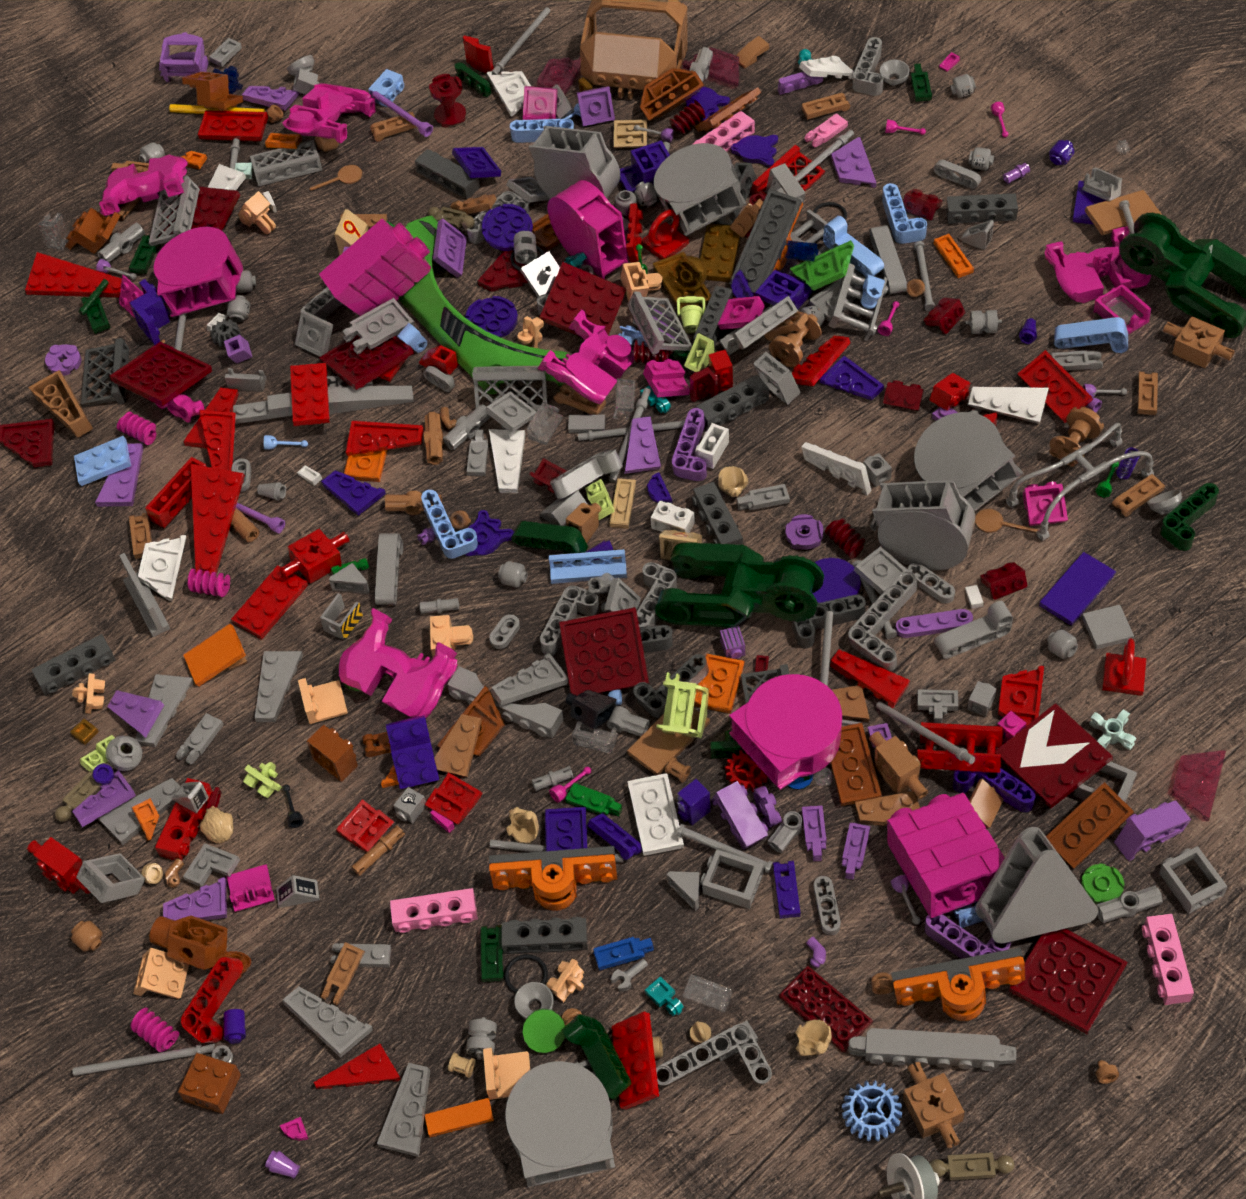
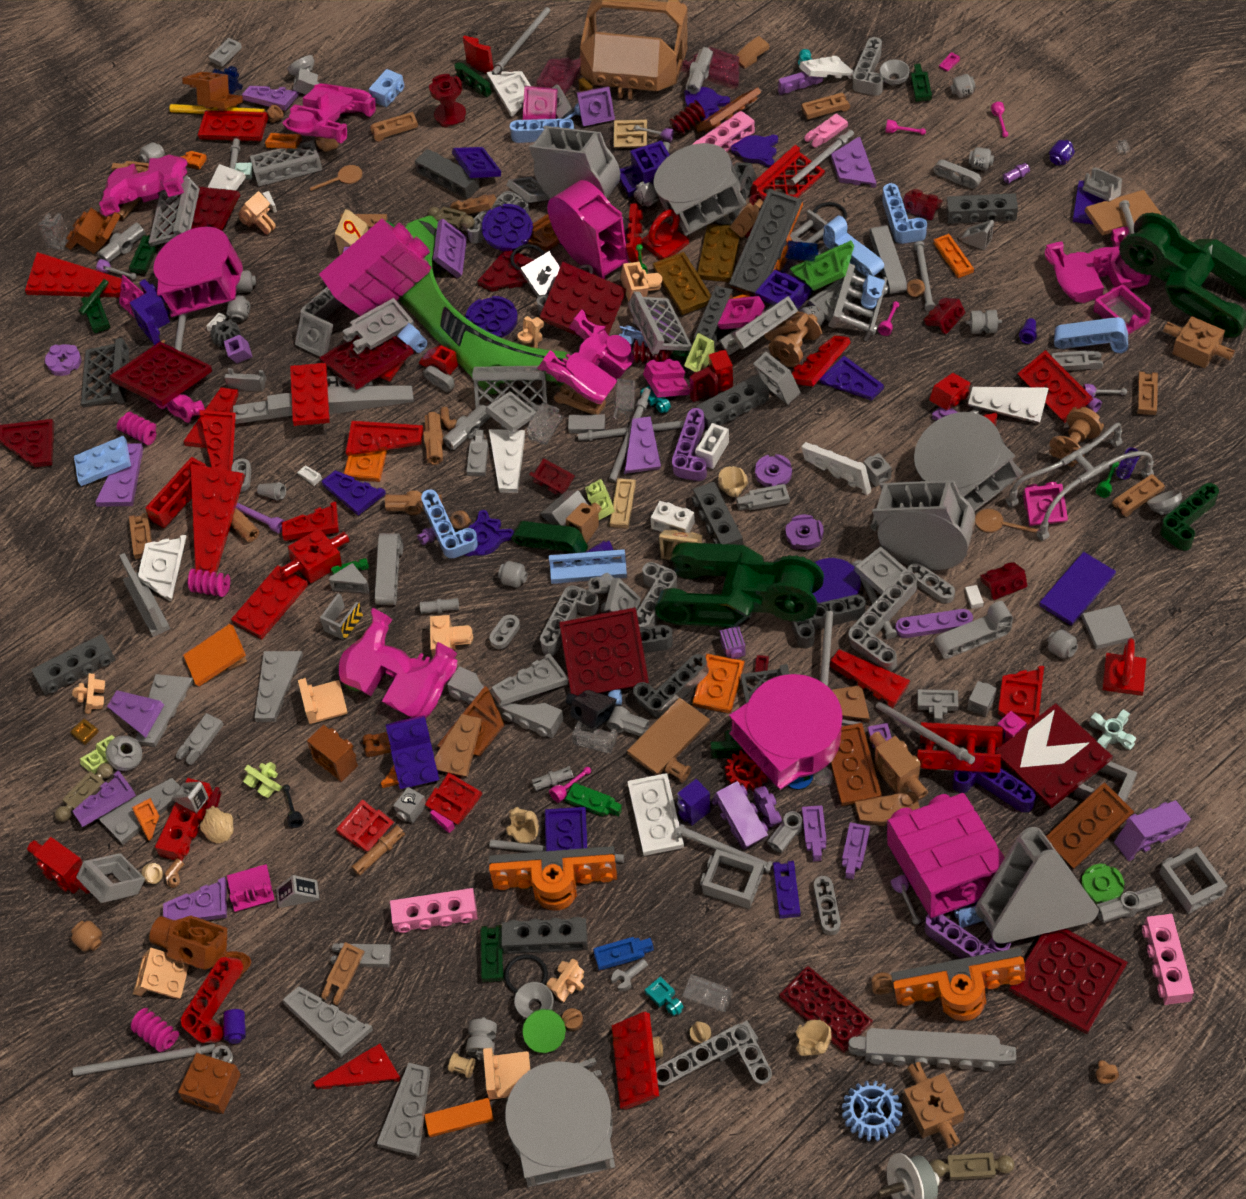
(61, 401): medium nougat wedge -> none
(103, 774): dark purple tile -> none
(185, 62): medium lavender animal -> none
(210, 860): light grey plate -> none
(271, 442): light blue hinge -> none
(281, 1164): medium lavender cone -> none
(295, 1129): dark pink tile -> none
(302, 525): none -> red wing
(423, 127): medium lavender piece -> none
(525, 247): light grey wheel -> none
(576, 260): teal plate -> none
(586, 472): light grey beam -> none
(600, 1053): dark green beam -> none
(615, 836): dark purple plate -> none
(623, 201): light grey head -> none
(657, 489): dark purple tile -> none
(669, 92): dark orange wedge -> none
(680, 707): yellowish green animal -> none
(686, 885): light grey slope -> none
(689, 273): pearl gold cylinder -> none
(690, 314): yellowish green piece -> none
(740, 286): dark purple tile -> none
(767, 463): none -> medium lavender plate
(783, 181): light grey window -> none
(819, 952): medium lavender arm -> none
(845, 537): dark red piece -> none
(903, 396): dark red bracket -> none
(986, 802): medium nougat piece -> none
(1198, 780): clear pink wing -> none

